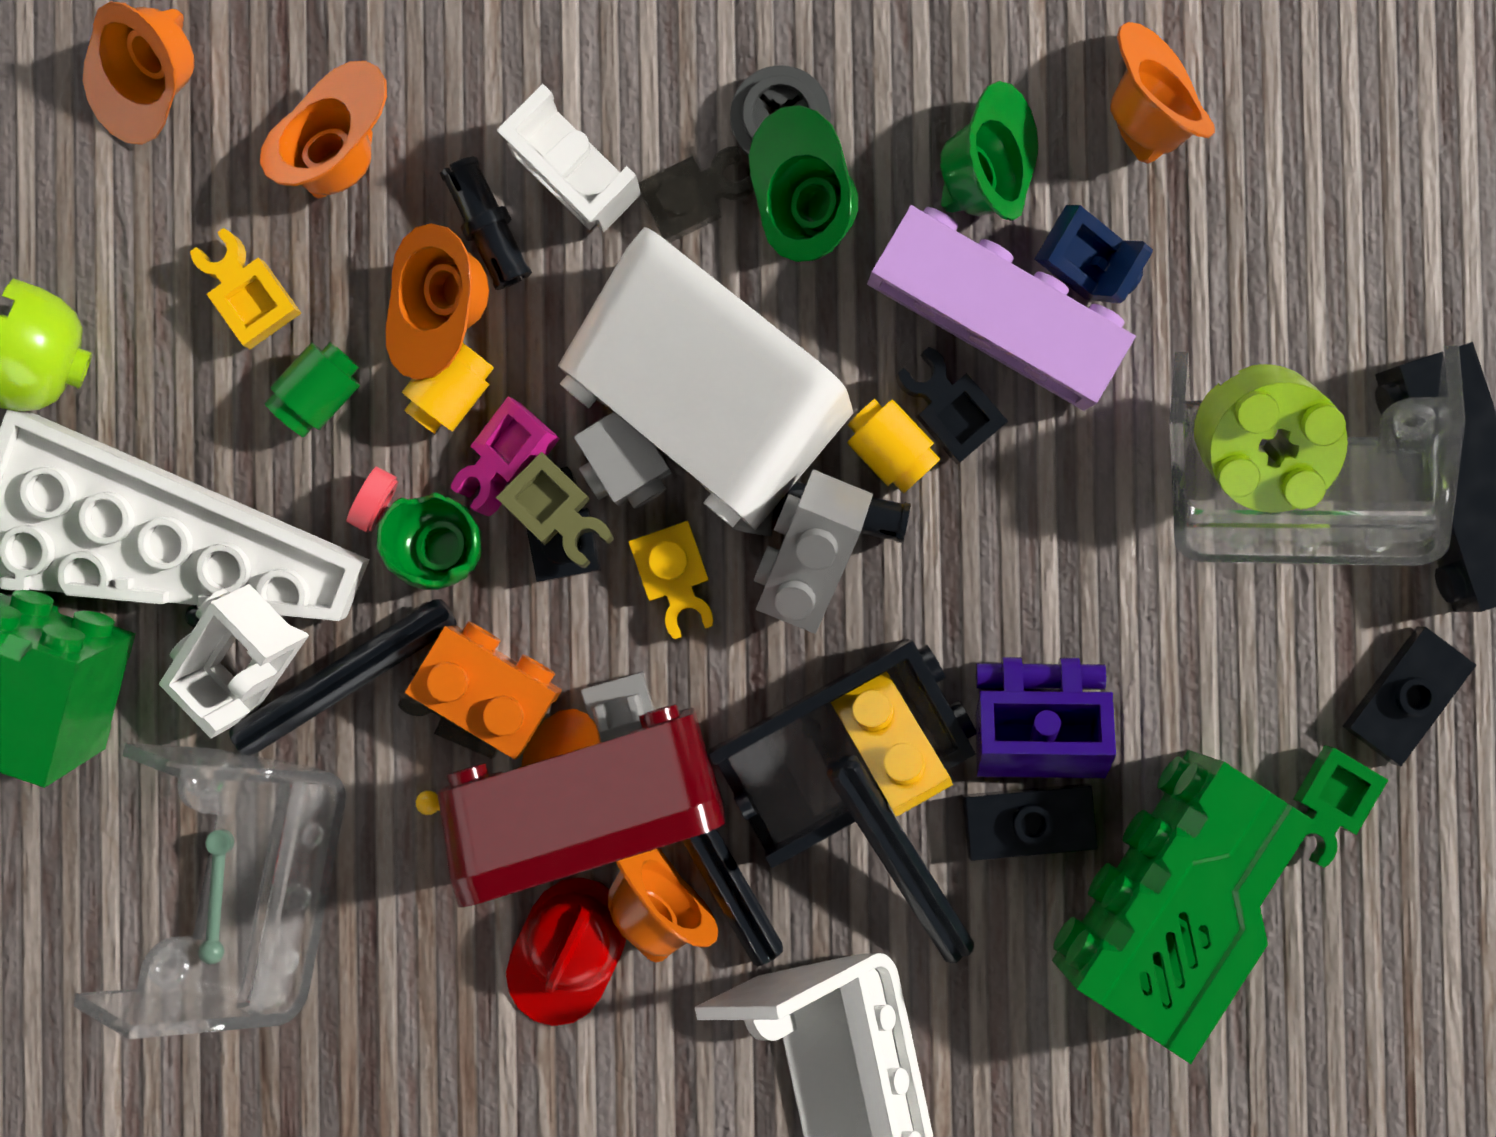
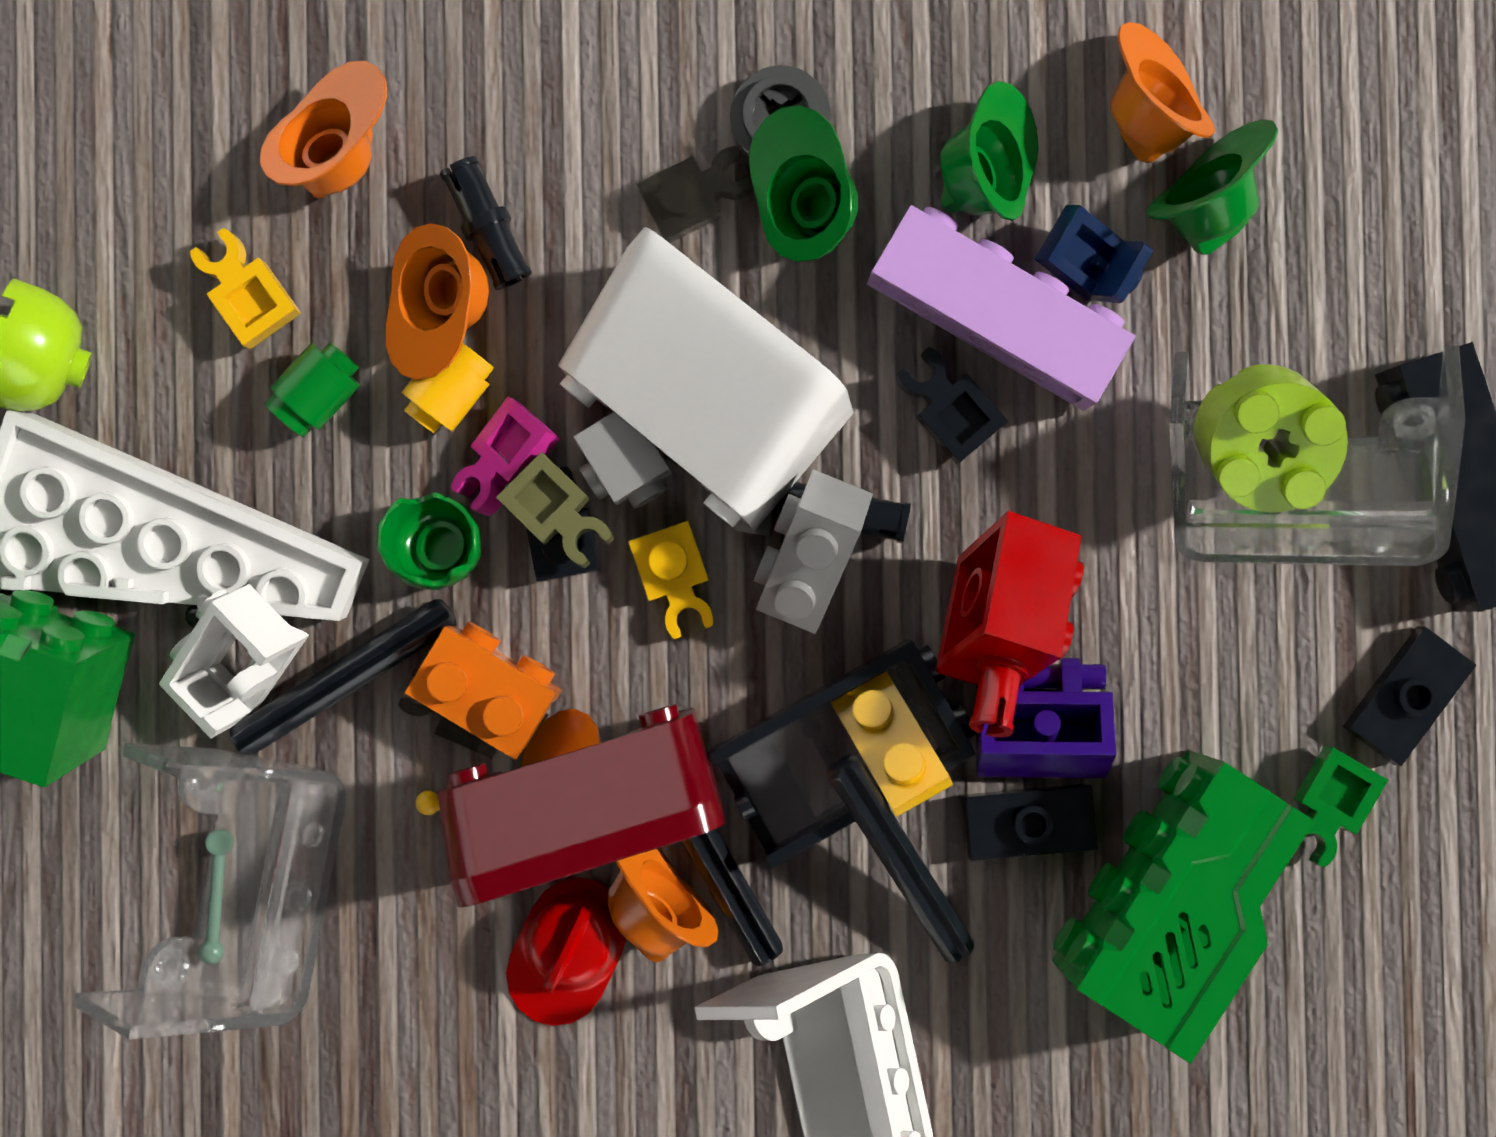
(135, 69): orange piece -> none
(372, 500): coral tile -> none
(568, 162): white window -> none
(618, 704): light grey tile -> none
(891, 444): yellow brick -> none
(1009, 613): none -> red brick
(1218, 189): none -> green piece

